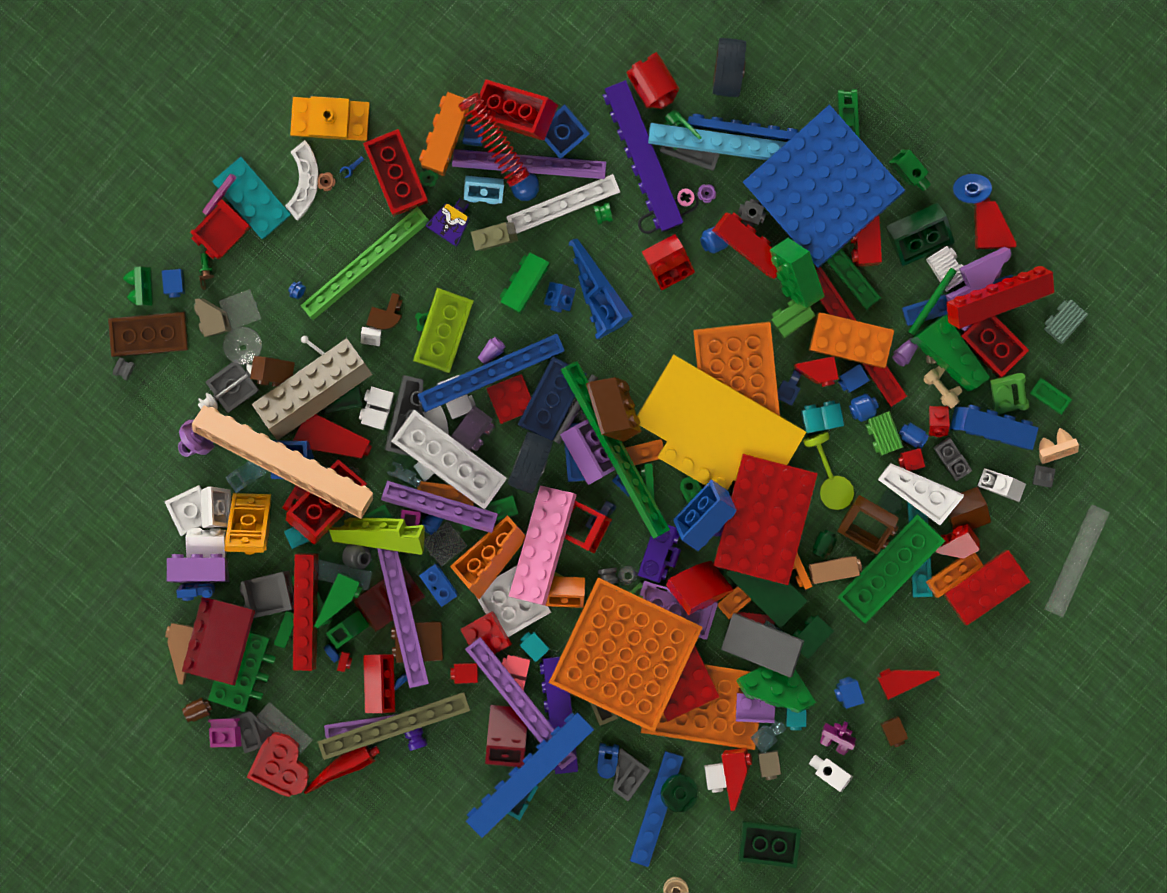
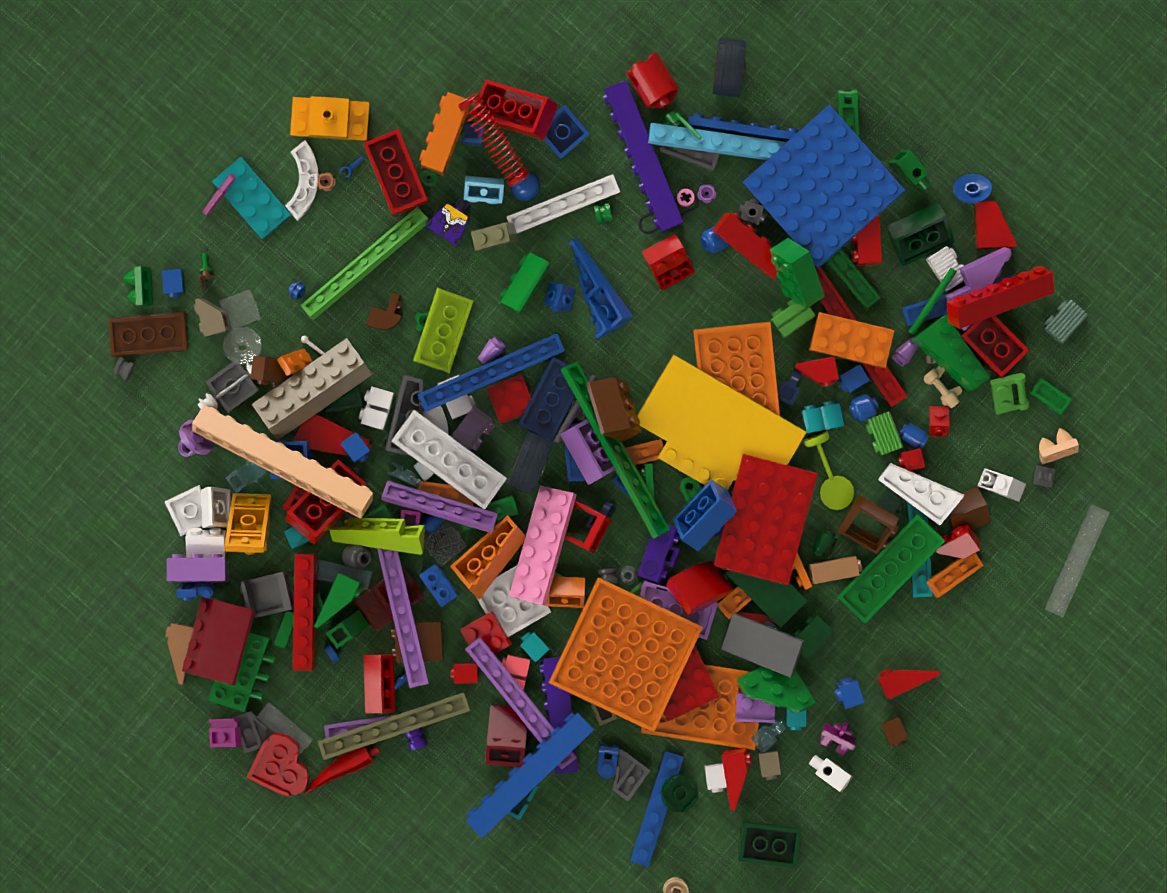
(197, 709): reddish brown brick -> none
(220, 230): red panel -> none
(294, 361): none -> orange plate
(344, 662): red plate -> none
(356, 448): none -> blue brick
(371, 336): white plate -> none
(534, 164): medium lavender tile -> none
(952, 459): flat silver slope -> none
(986, 587): red brick -> none
(994, 427): blue wedge -> none

